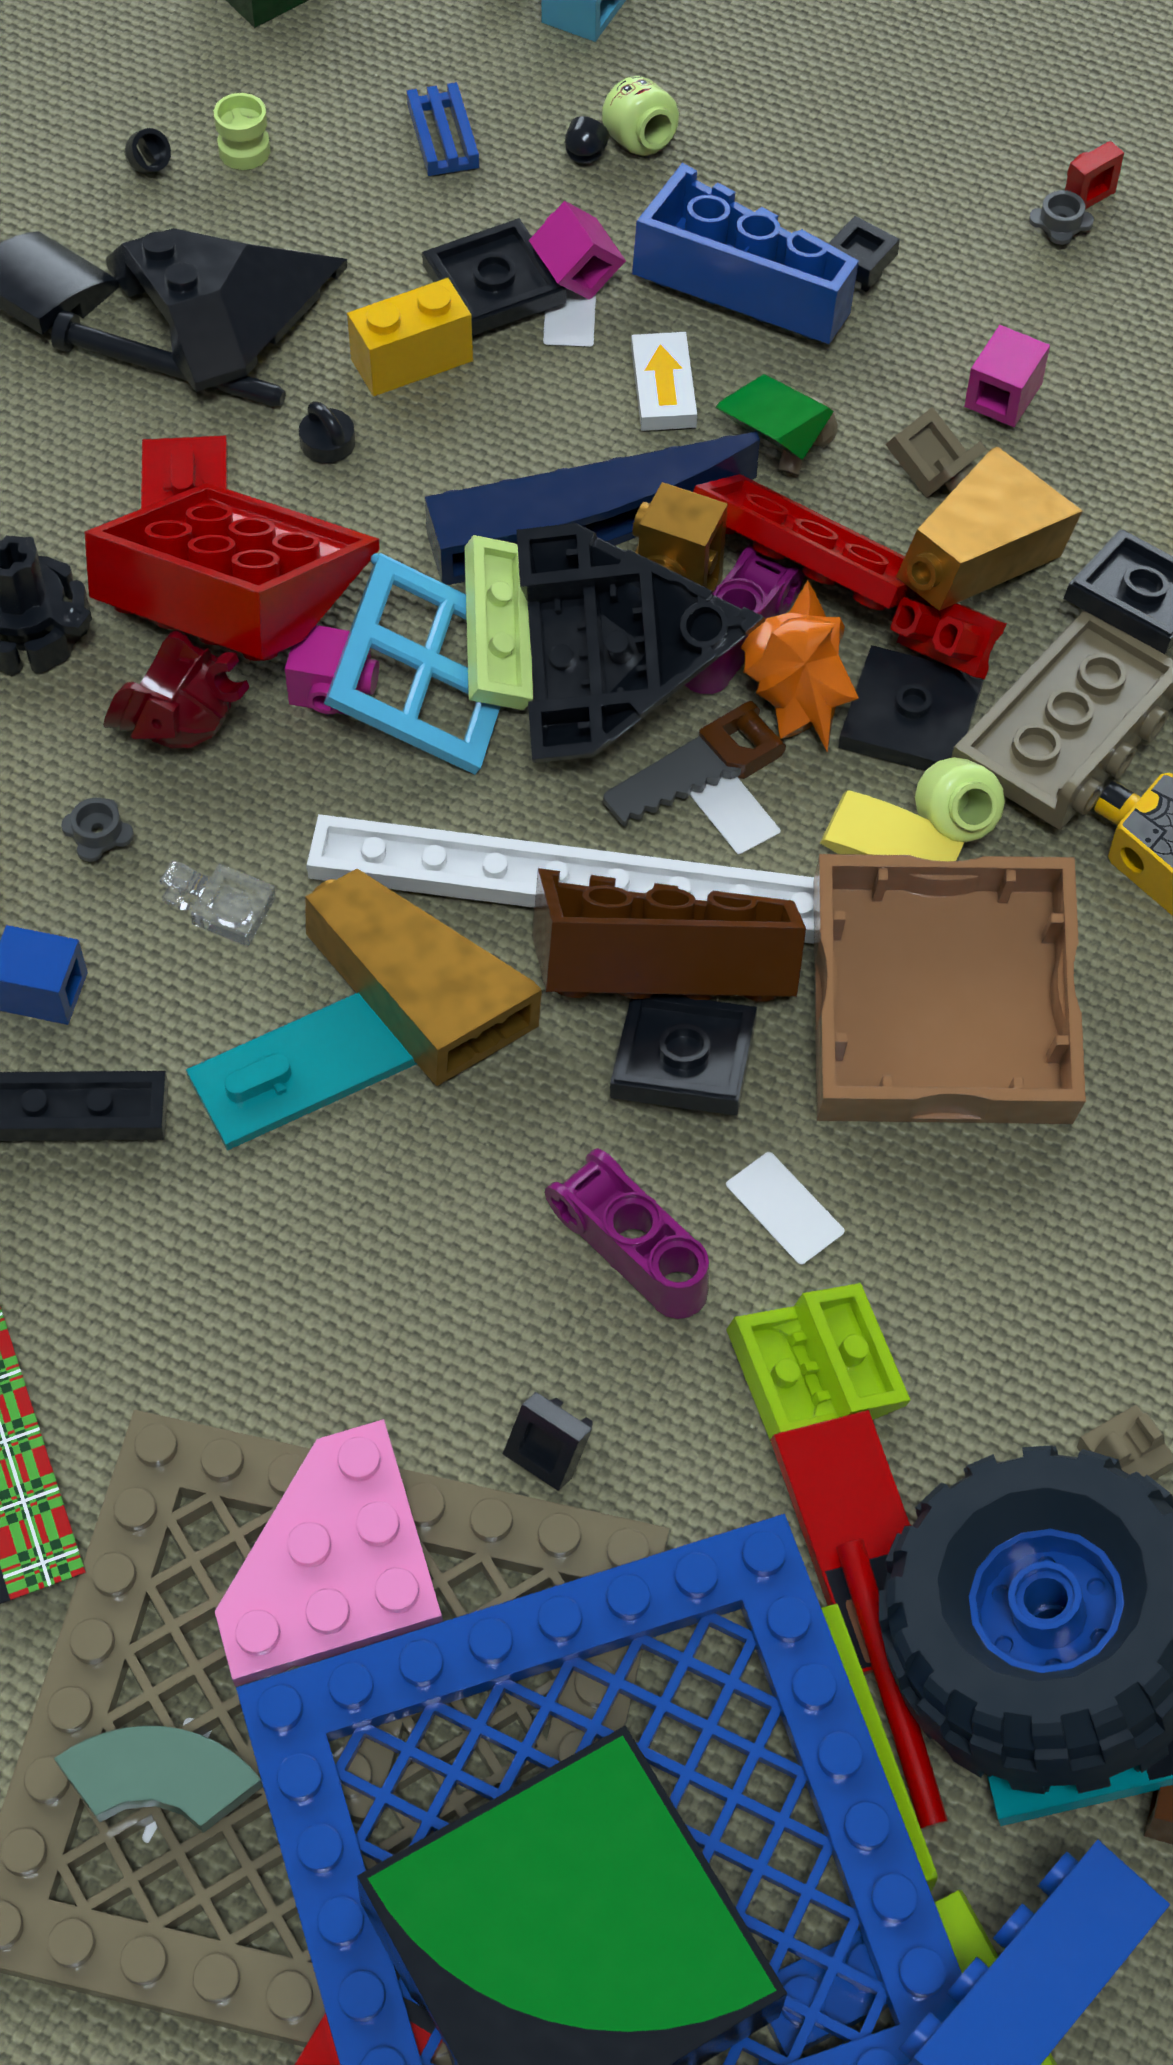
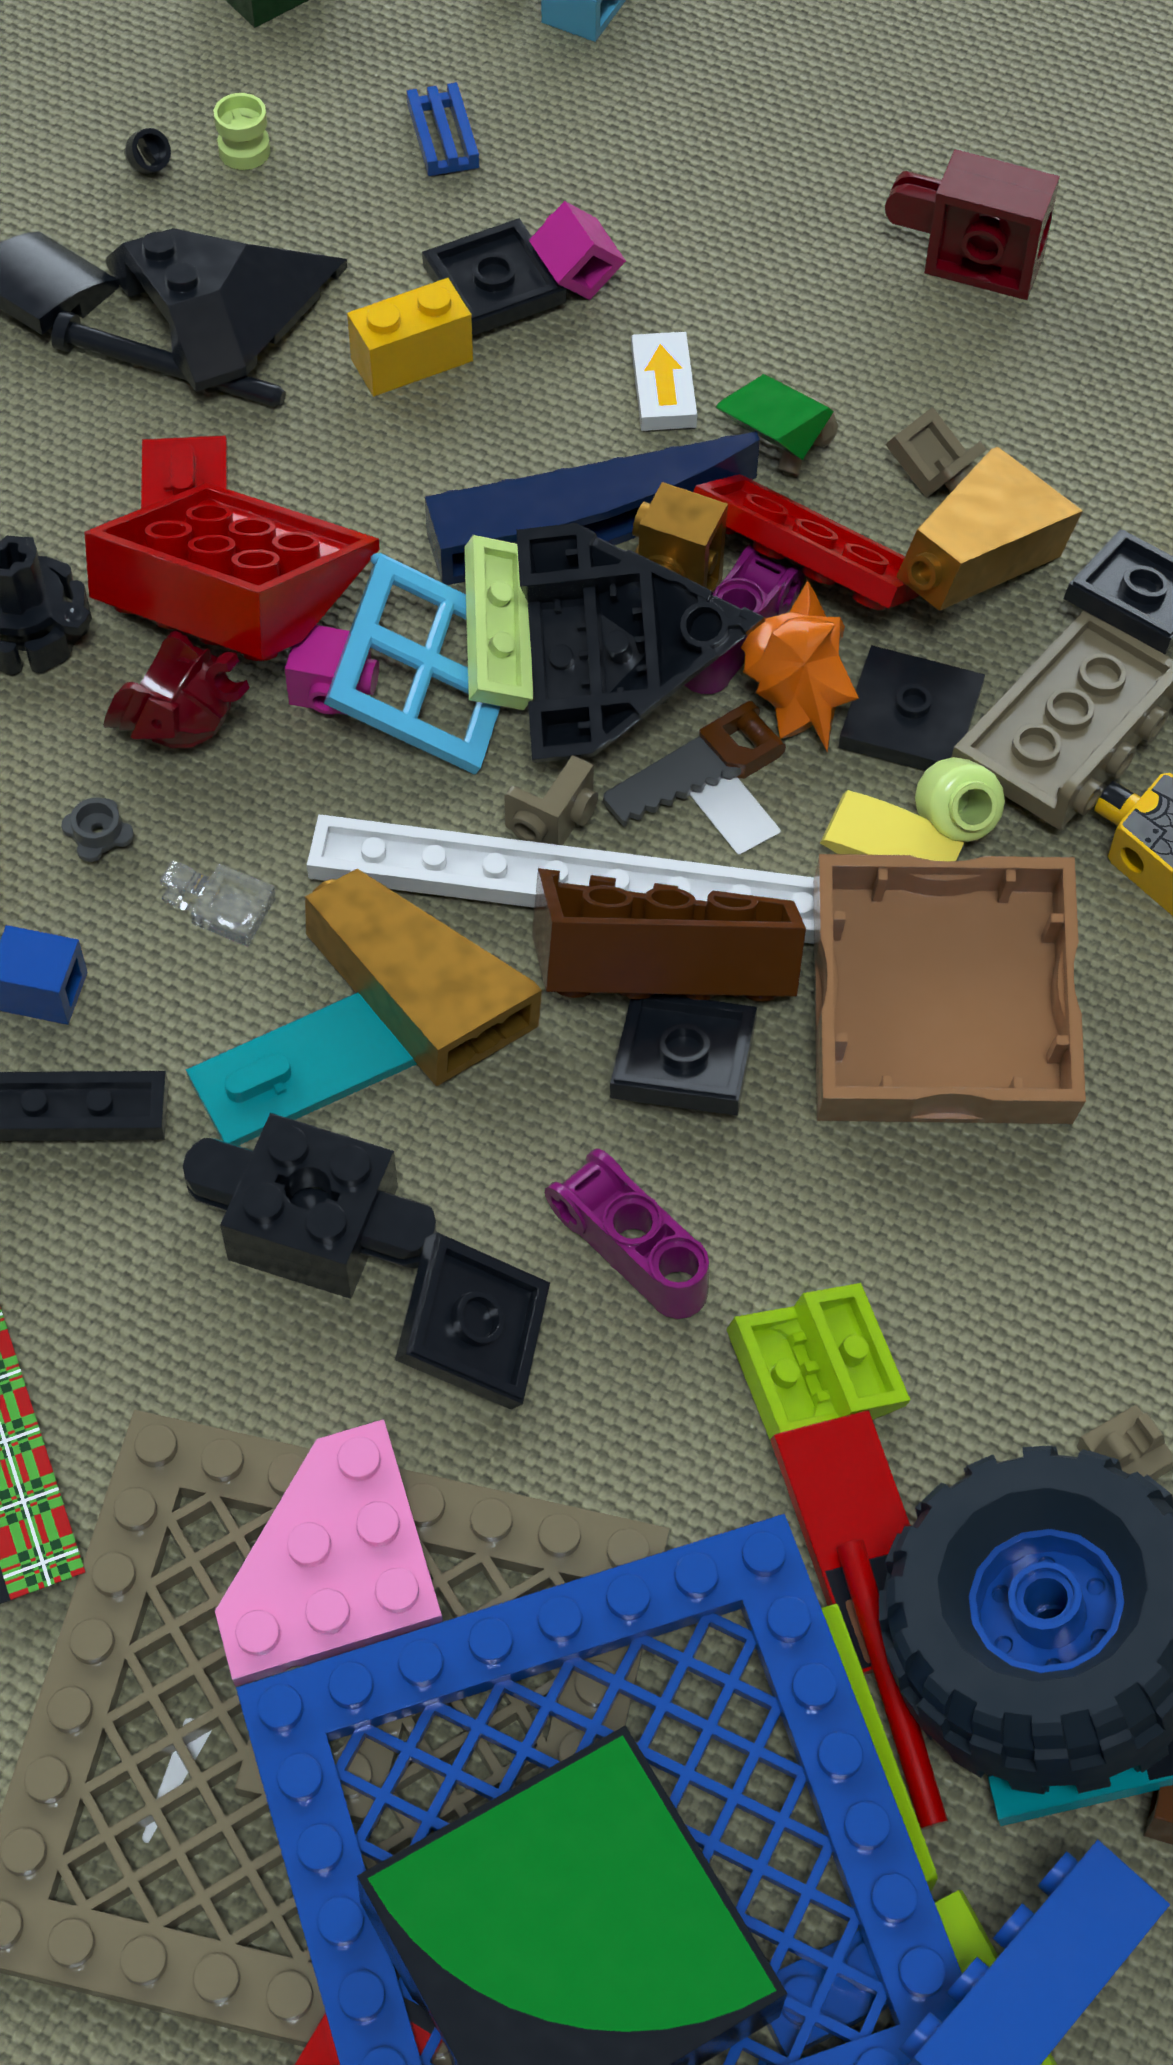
(160, 1770): sand green tile -> none
(302, 1231): none -> black brick
(326, 434): black tile -> none
(473, 1321): none -> black plate
(547, 1440): black tile -> none
(563, 807): none -> dark tan bracket
(571, 322): white sticker -> none
(586, 140): black hinge -> none
(640, 115): yellowish green head -> none
(742, 258): blue wedge -> none
(785, 1208): white sticker -> none
(868, 245): black tile -> none
(952, 635): red hips -> none
(982, 220): none -> dark red brick
(1008, 364): dark pink brick -> none
(1062, 216): dark grey plate -> none
(1095, 173): red plate -> none

